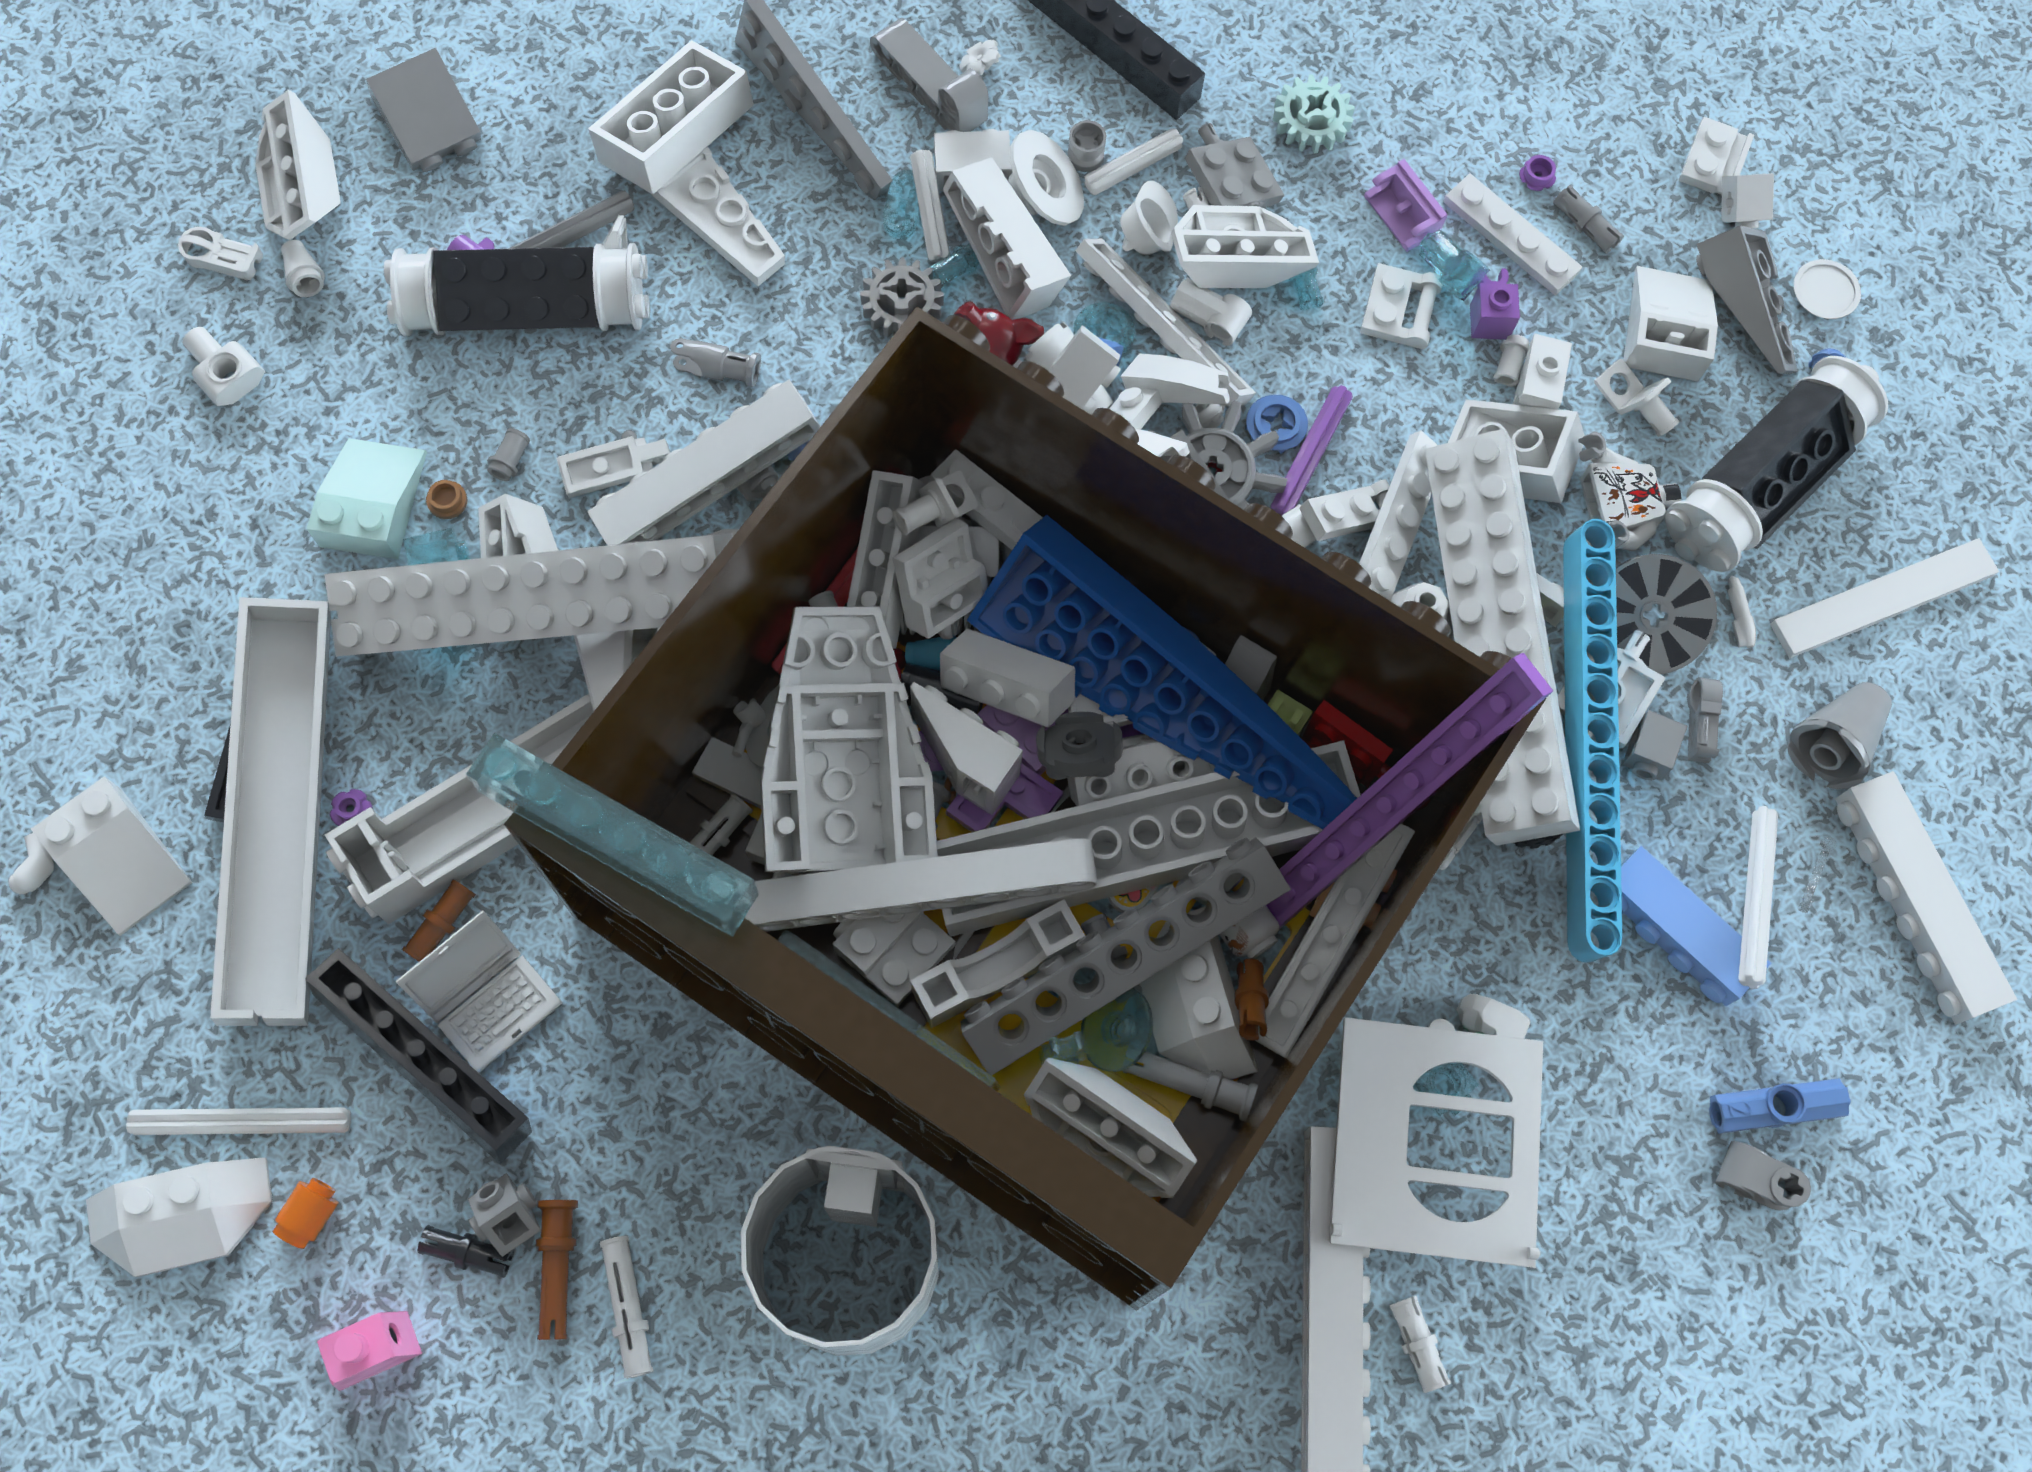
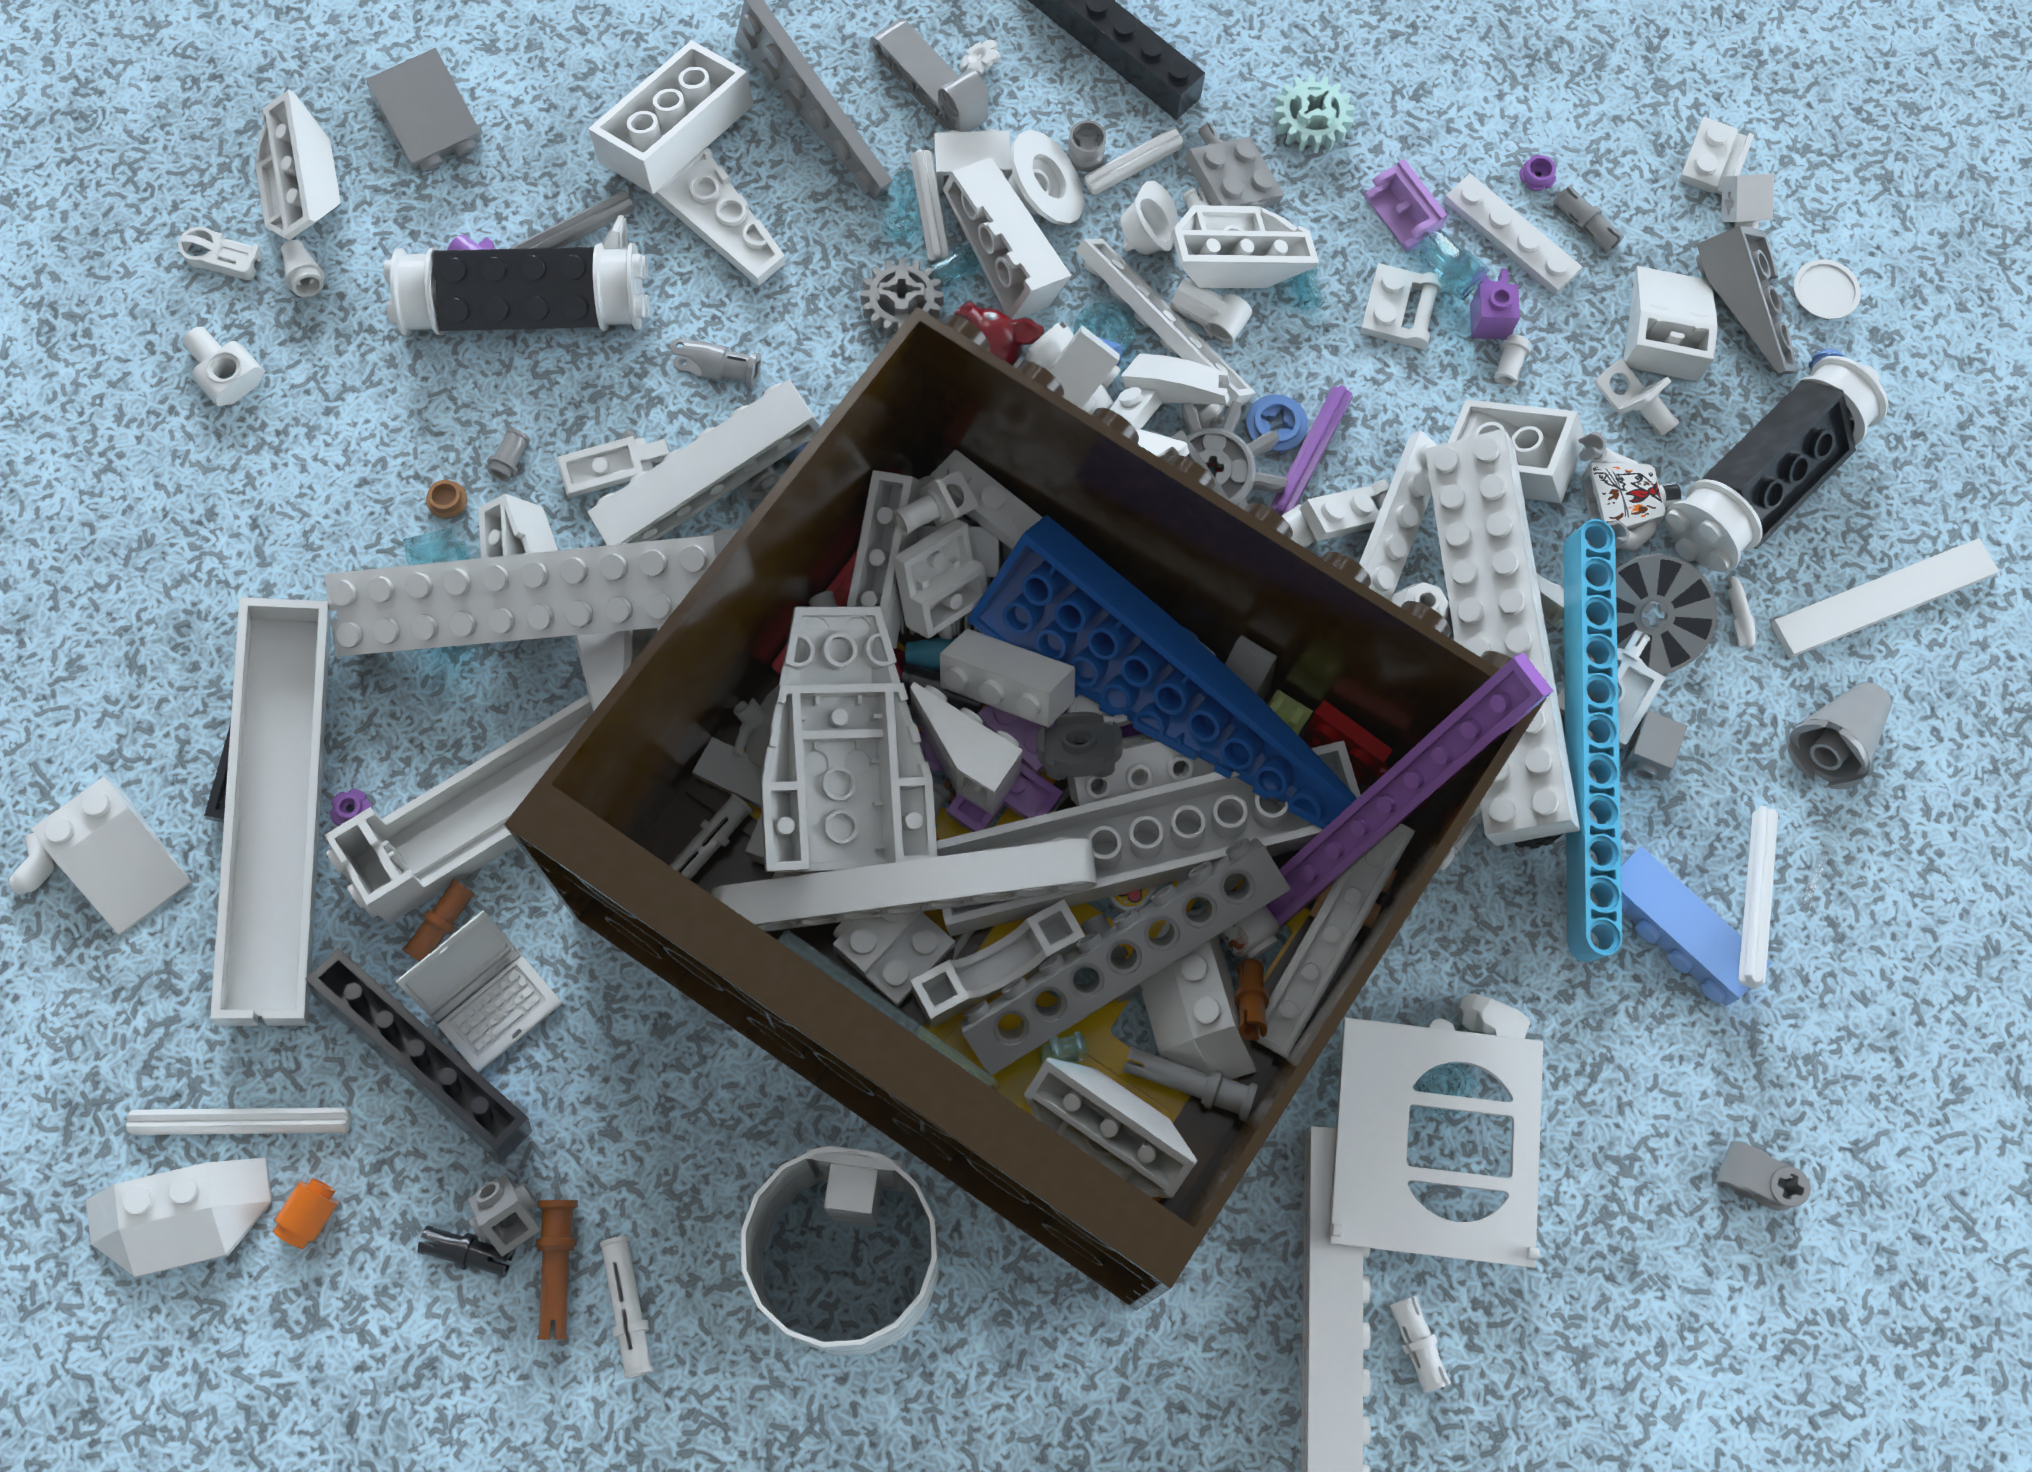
(367, 498): light aqua slope -> none
(368, 1348): bright pink torso -> none
(613, 834): clear light blue brick -> none
(1108, 1043): clear light blue dish -> none
(1543, 373): white brick -> none
(1705, 707): light grey piece -> none
(1802, 1104): medium blue piece -> none
(1924, 899): white brick -> none

